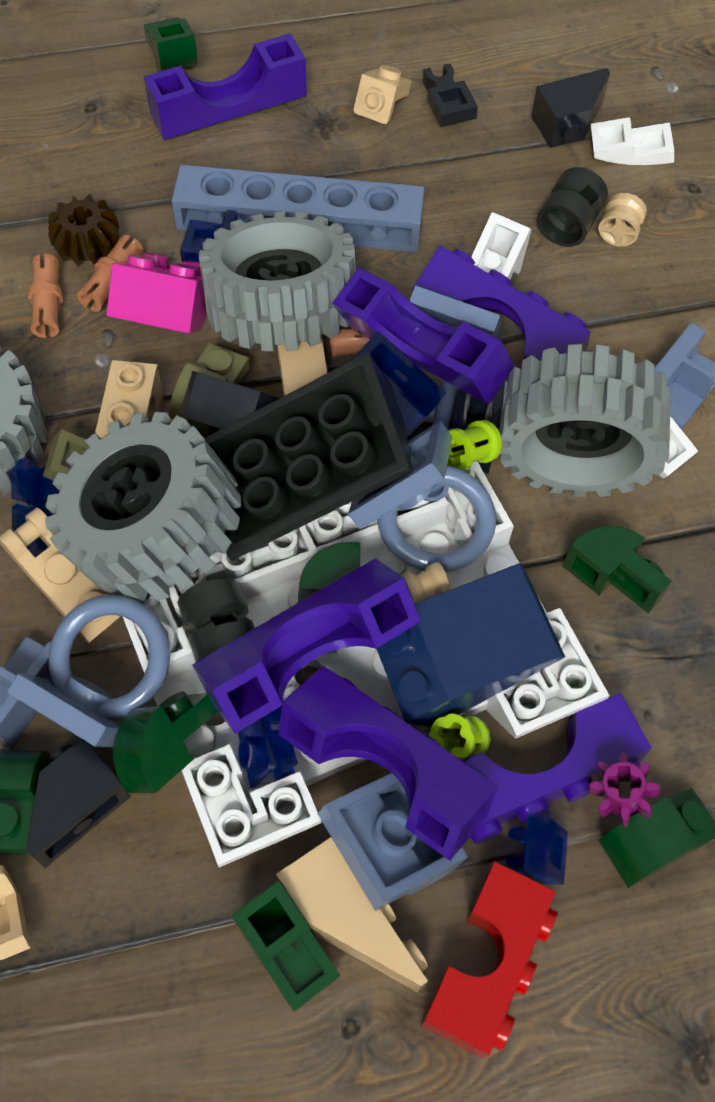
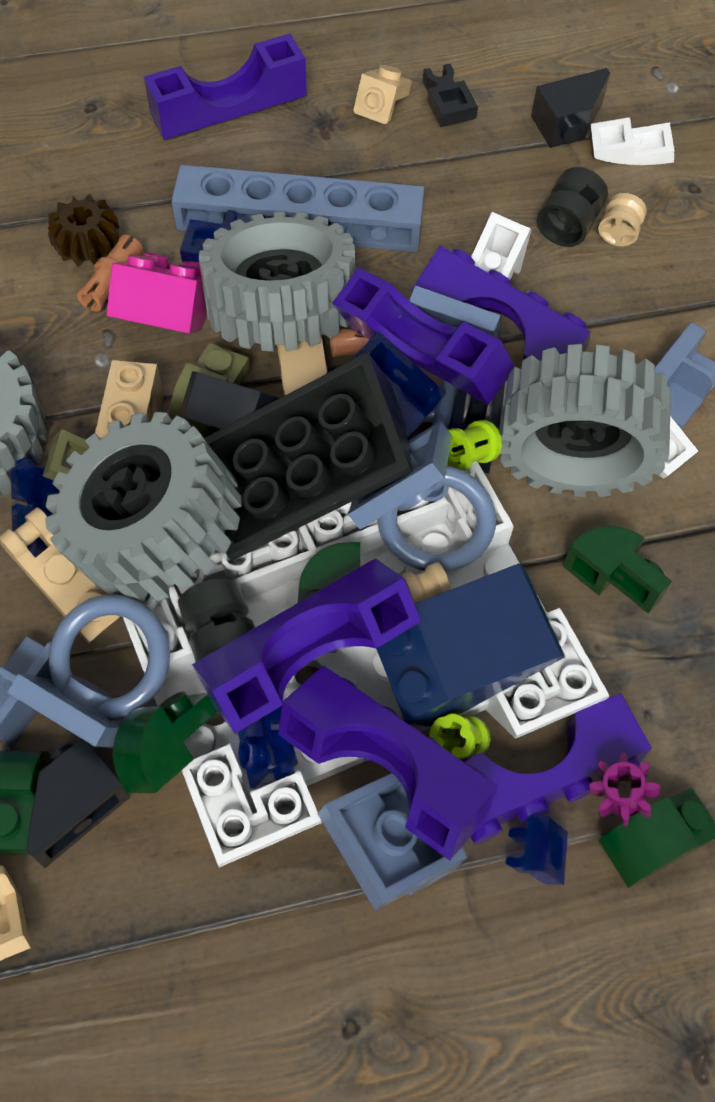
(45, 295): nougat pin -> none
(172, 43): dark green brick -> none
(285, 945): dark green brick -> none
(344, 917): tan slope -> none
(475, 1009): red arch -> none

